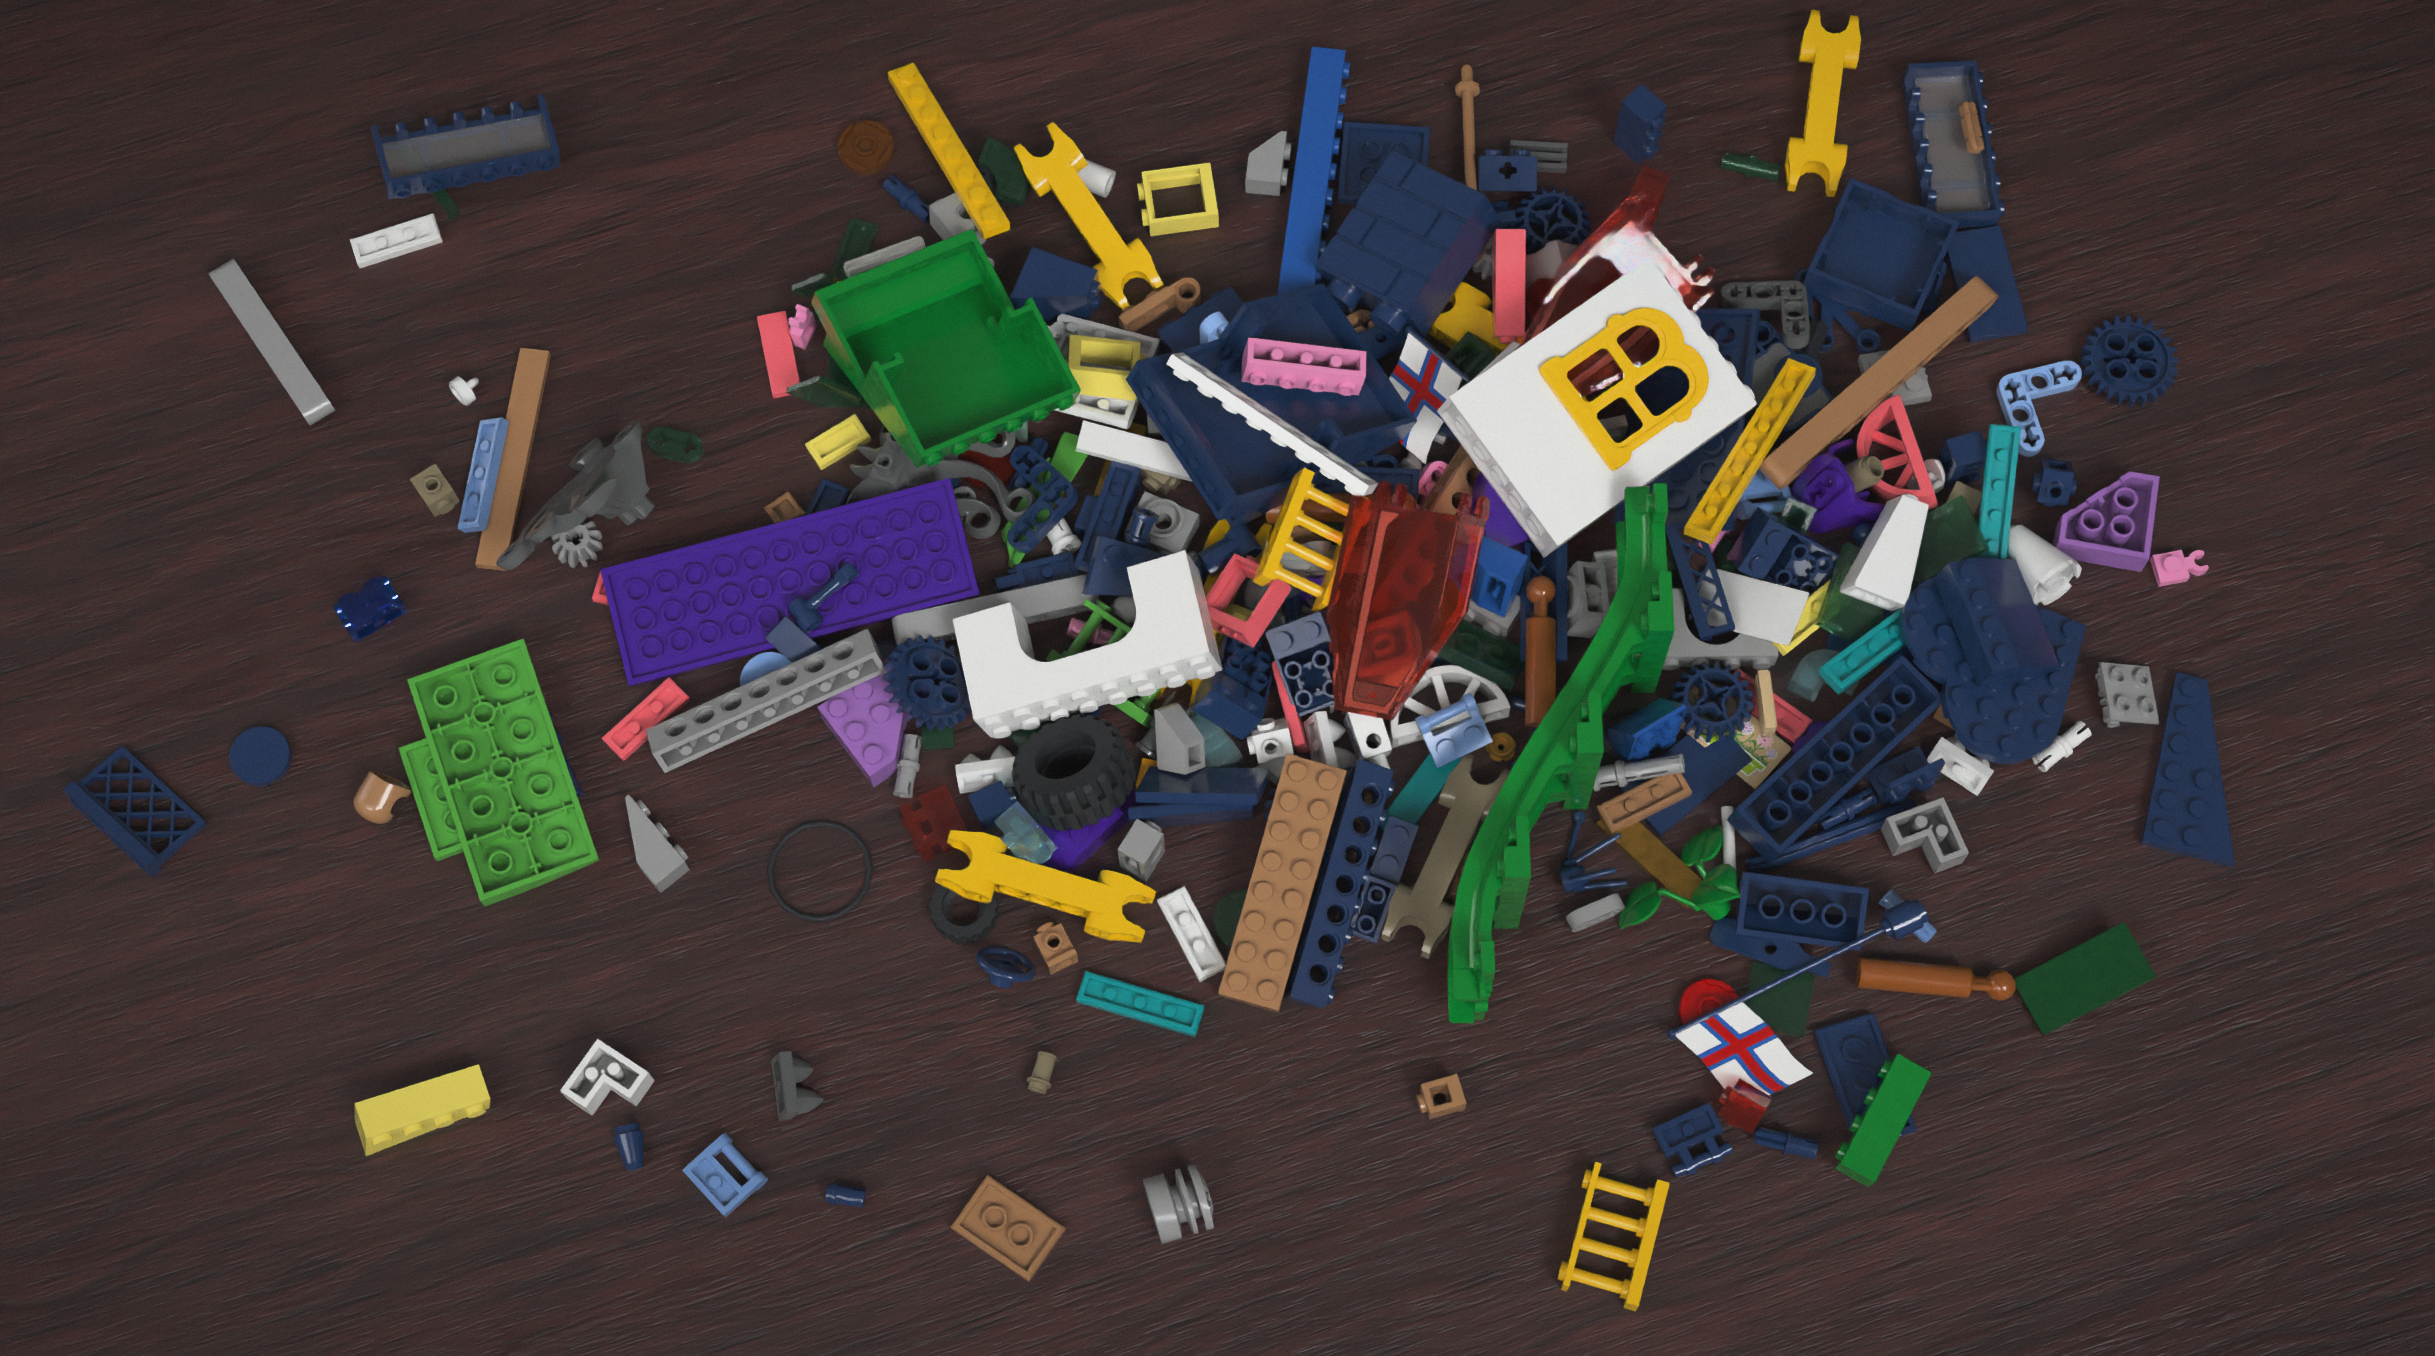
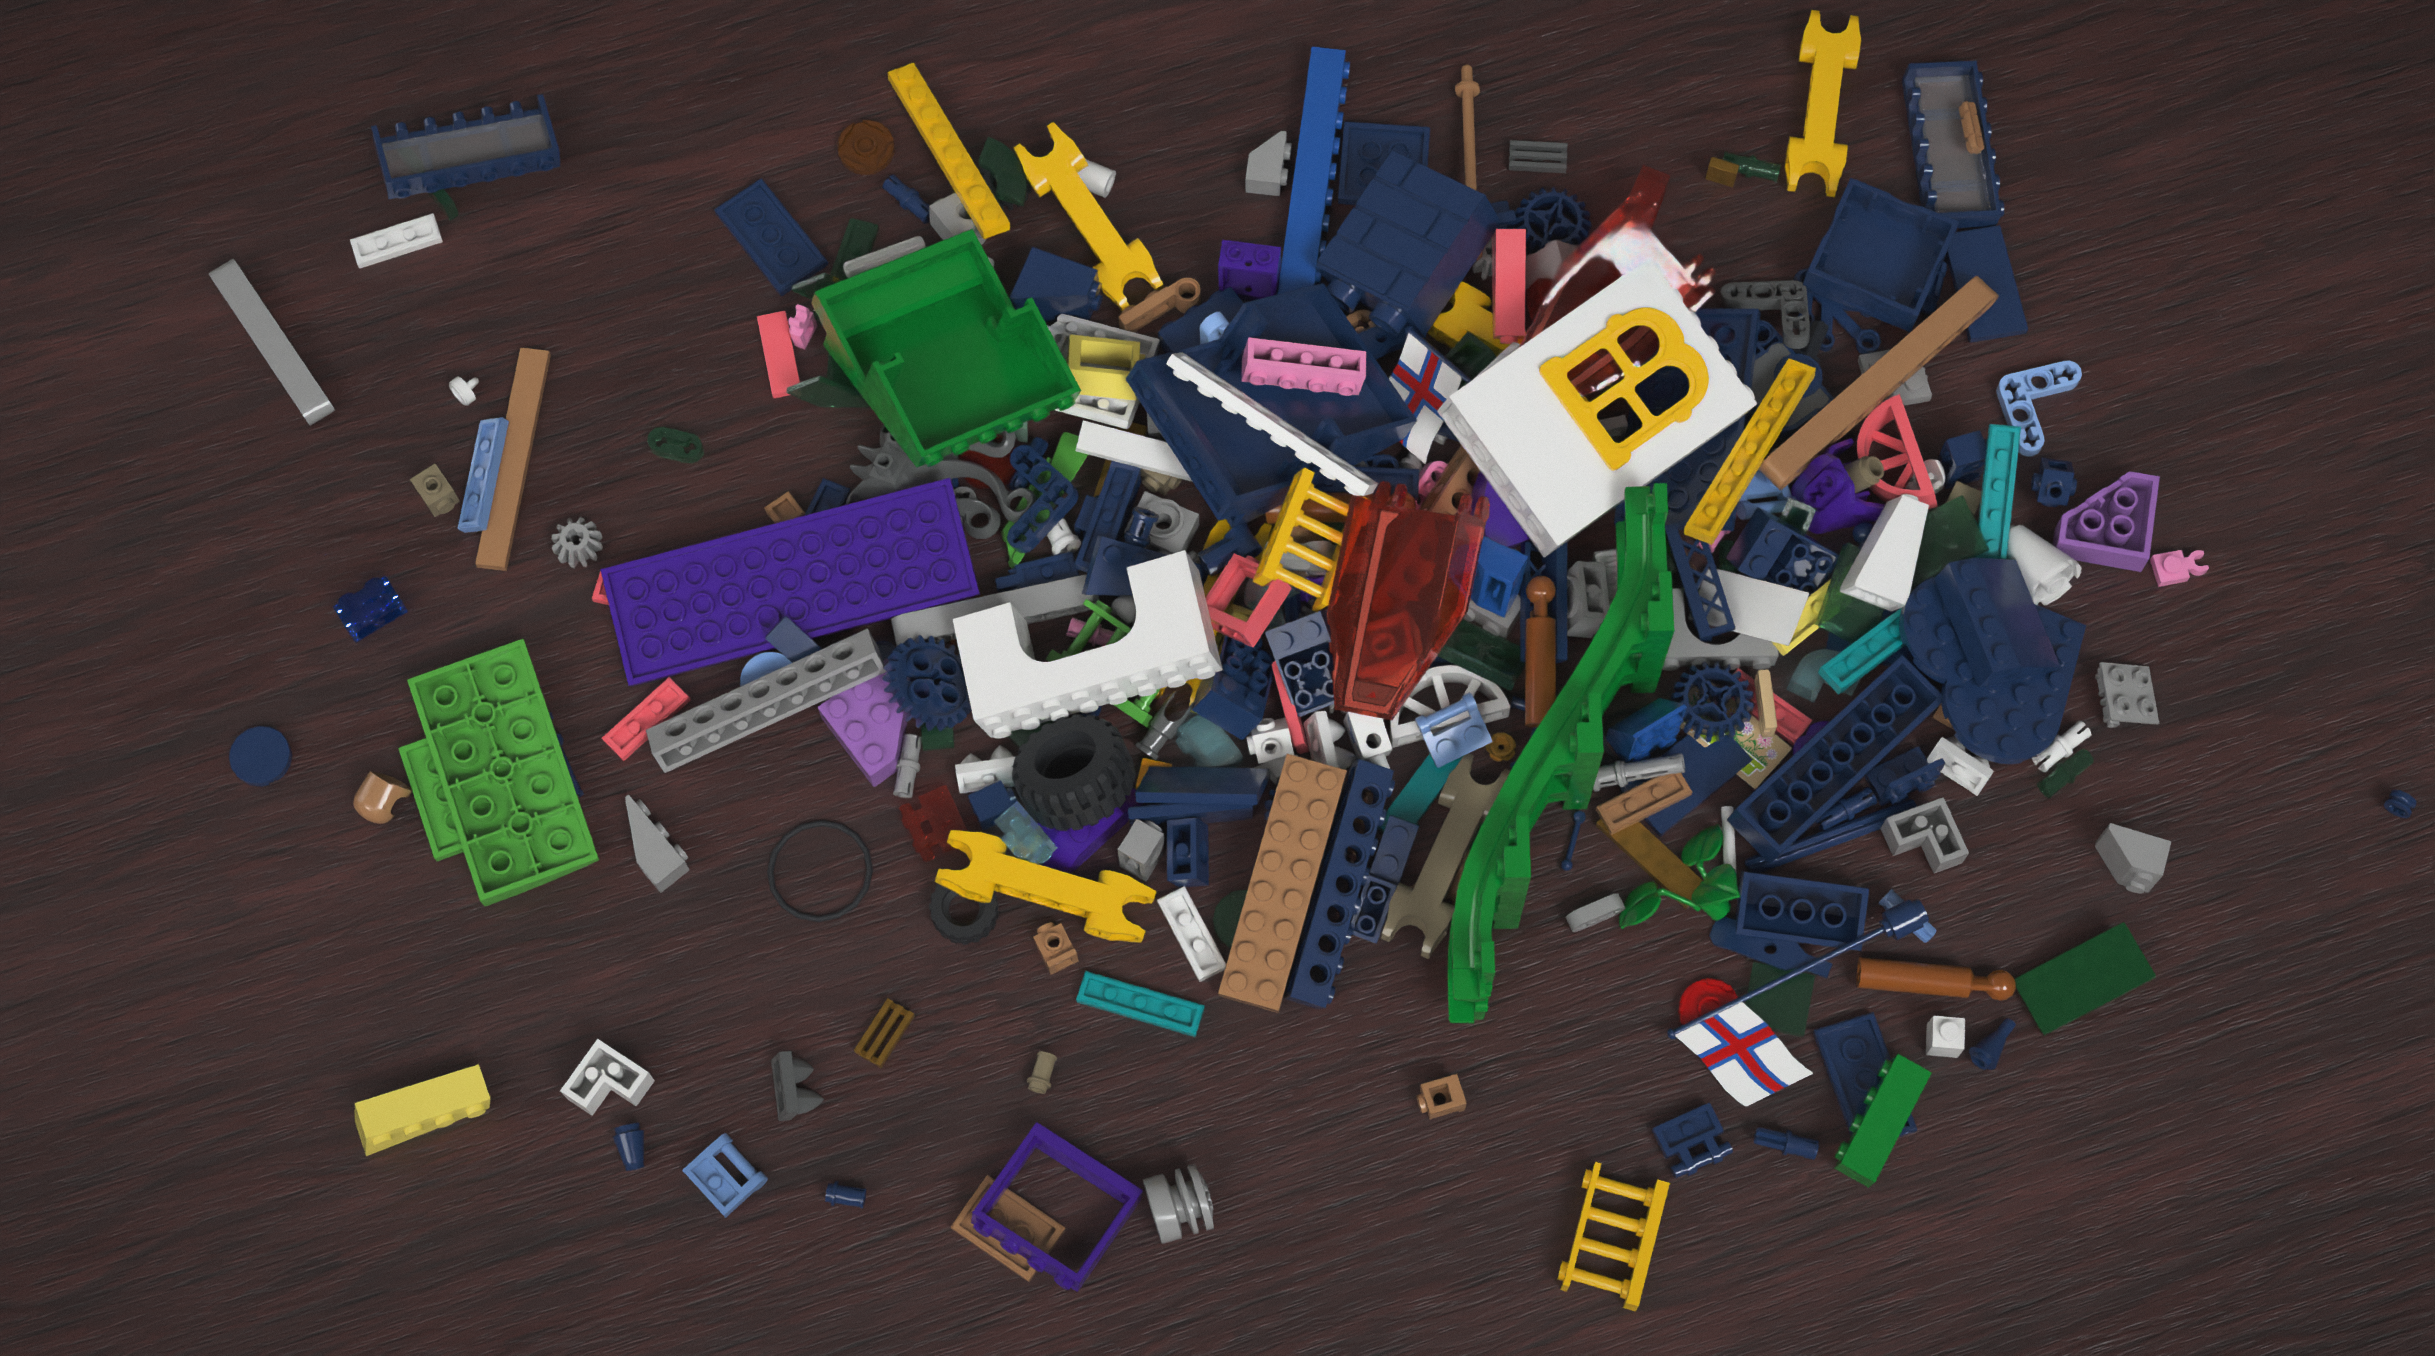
(121, 833): dark blue fence -> none
(608, 485): dark grey hips -> none
(771, 237): none -> dark blue tile
(806, 611): dark blue brick -> none
(837, 442): light yellow tile -> none
(897, 1011): none -> pearl gold tile
(1004, 970): dark blue piece -> none
(1079, 1163): none -> dark purple window
(1178, 741): light grey slope -> none
(1179, 177): light yellow window -> none
(1187, 852): none -> dark blue brick
(1261, 276): none -> dark purple window
(1522, 180): dark blue brick -> none
(1576, 878): dark blue plant -> none
(1640, 124): dark blue brick -> none
(1722, 172): none -> pearl gold tile
(1743, 1105): clear red brick -> none
(1945, 1036): none -> white brick
(1988, 1051): none -> dark blue cone
(2065, 773): none -> clear green axle
(2129, 361): dark blue gear -> none
(2133, 857): none -> light grey slope
(2187, 791): dark blue wing -> none
(2400, 804): none -> dark blue bush

